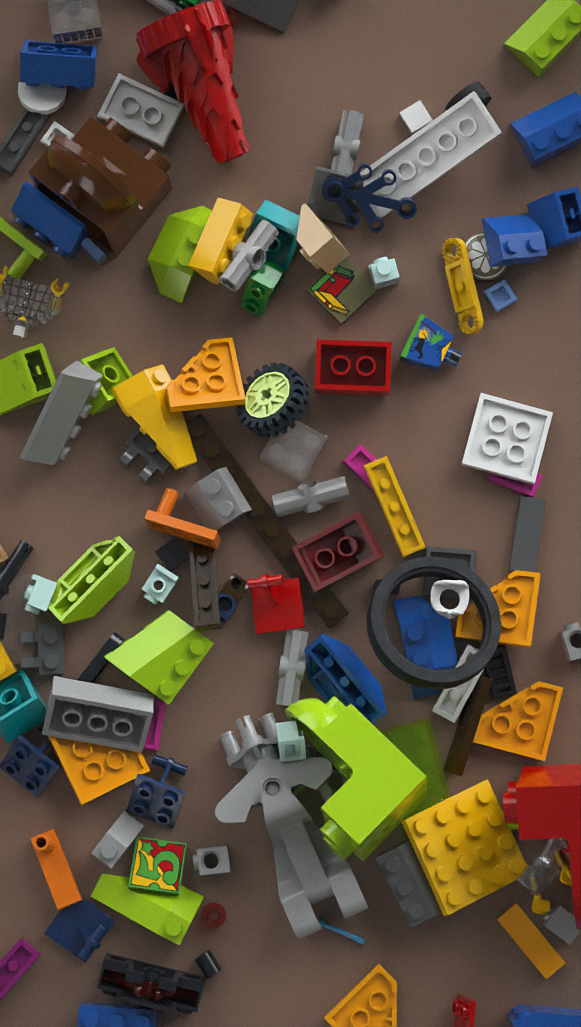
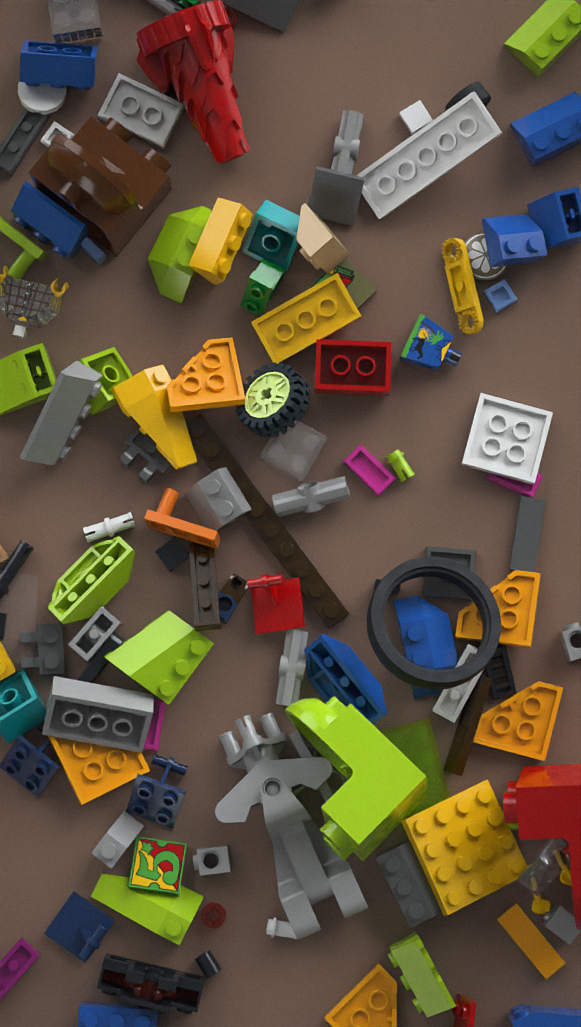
(39, 594): light aqua brick -> none
(56, 869): orange piece -> none
(95, 634): none -> light grey brick
(109, 527): none -> white pin
(169, 582): light aqua brick -> none
(249, 255): light grey piece -> none
(279, 928): none -> white pin
(290, 742): light aqua brick -> none
(306, 318): none -> yellow plate
(322, 922): dark azure hinge -> none
(338, 552): dark red slope -> none
(365, 197): dark blue plant -> none
(383, 272): light aqua brick -> none
(394, 506): yellow tile -> none
(399, 464): none -> lime pin
(420, 975): none -> lime wedge
(458, 586): white piece -> none

